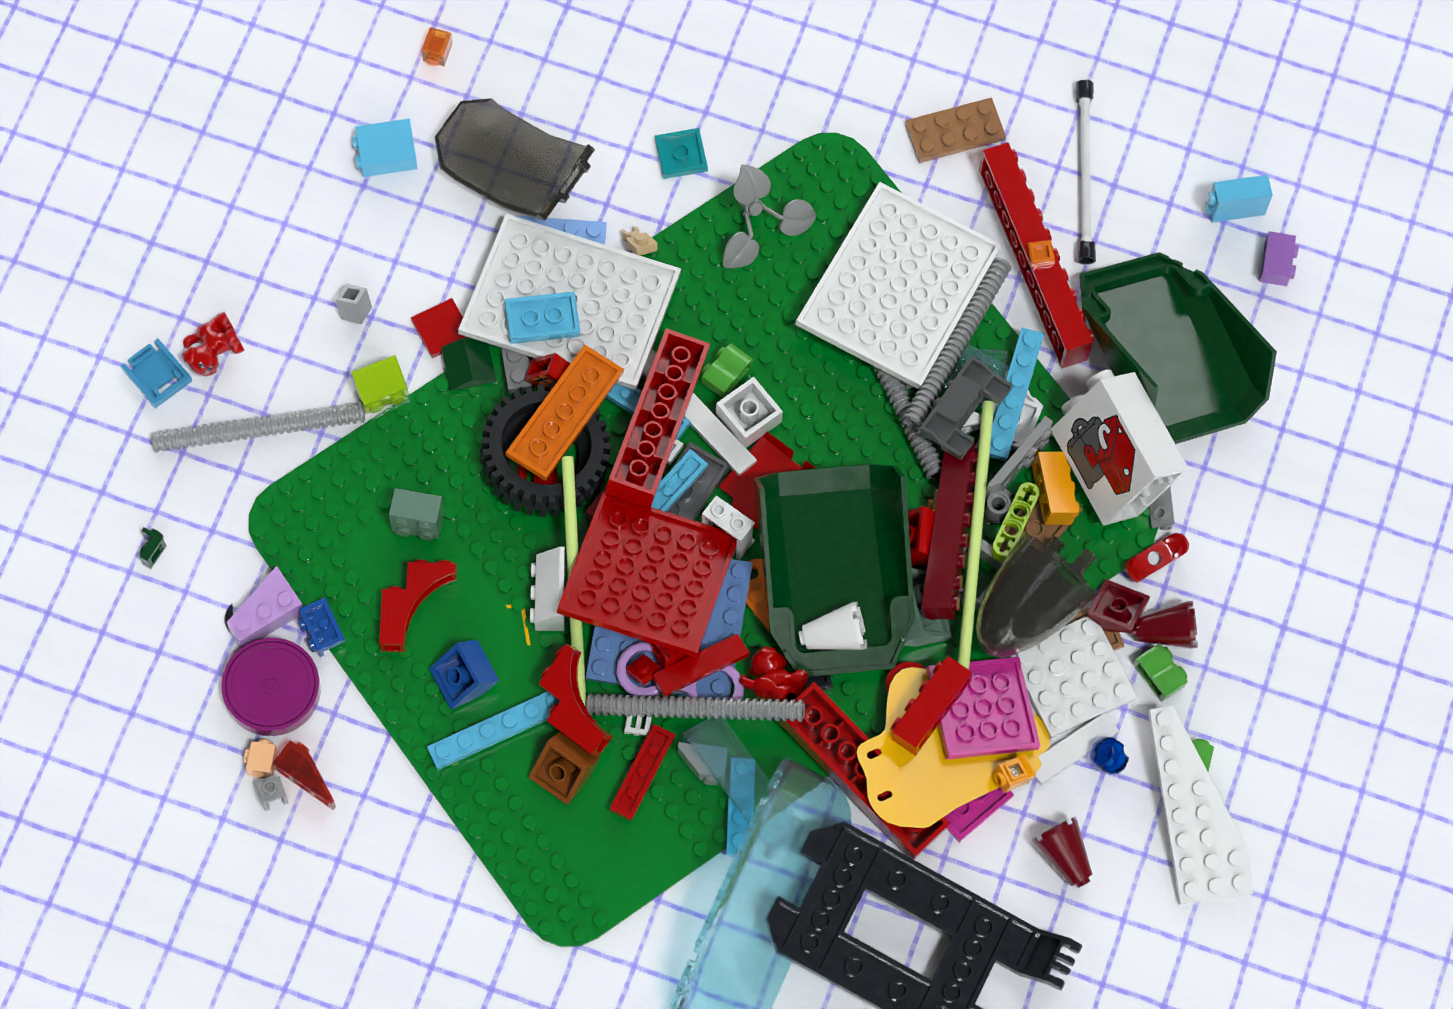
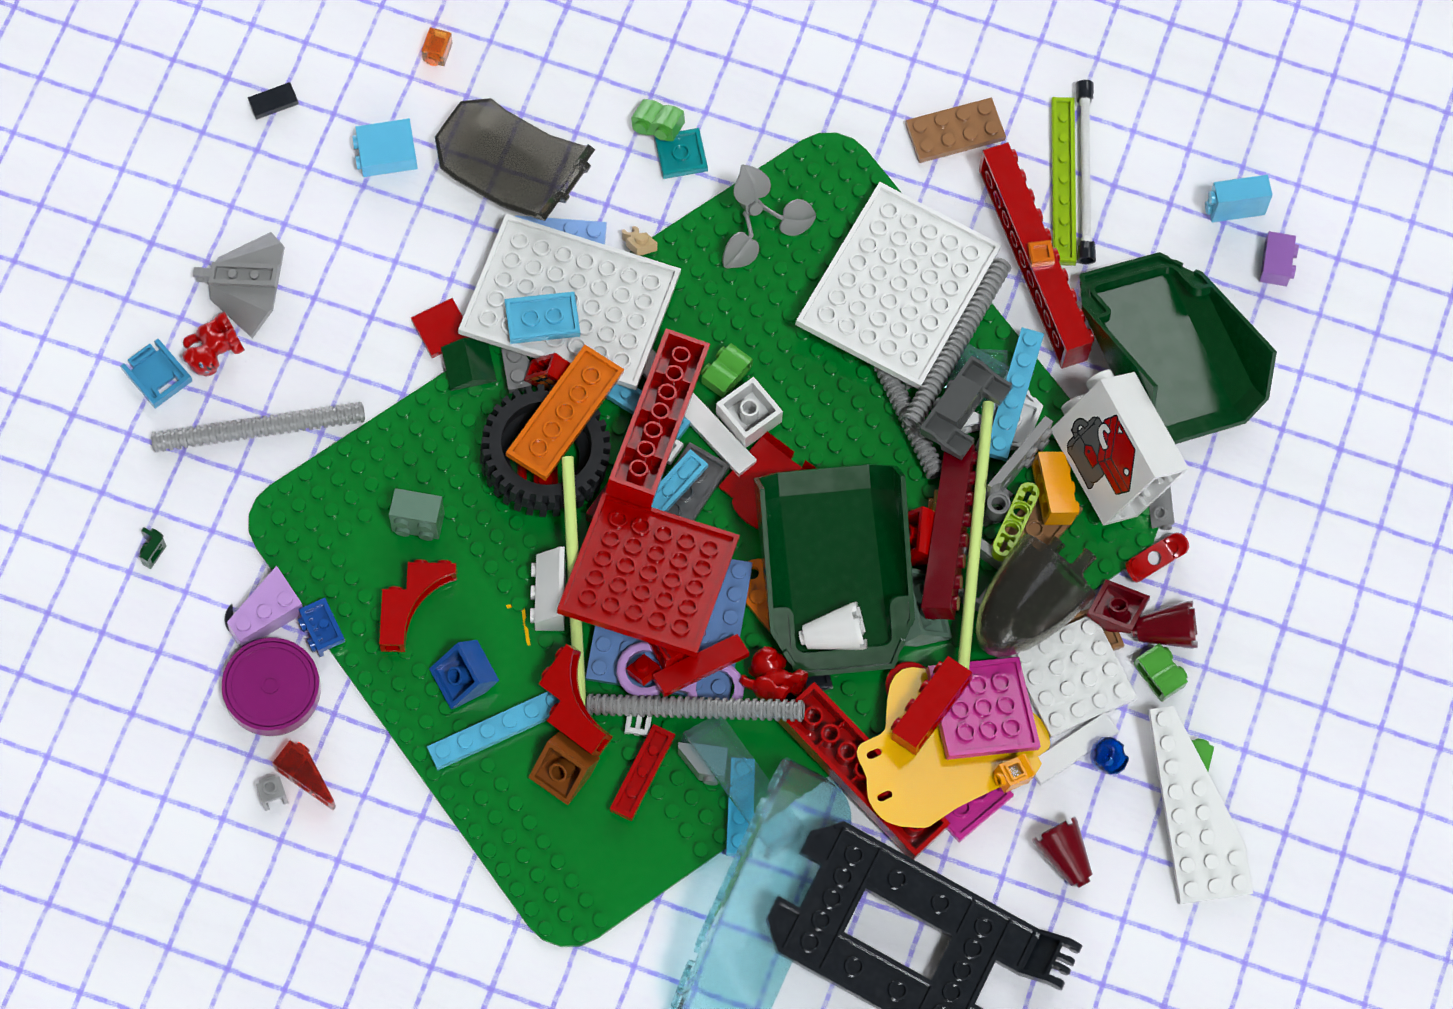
(246, 281): none -> light grey panel
(260, 758): light nougat brick -> none
(273, 100): none -> black tile
(354, 303): light grey brick -> none
(380, 384): lime slope -> none
(658, 120): none -> bright green brick
(732, 522): white window -> none
(1063, 179): none -> lime tile

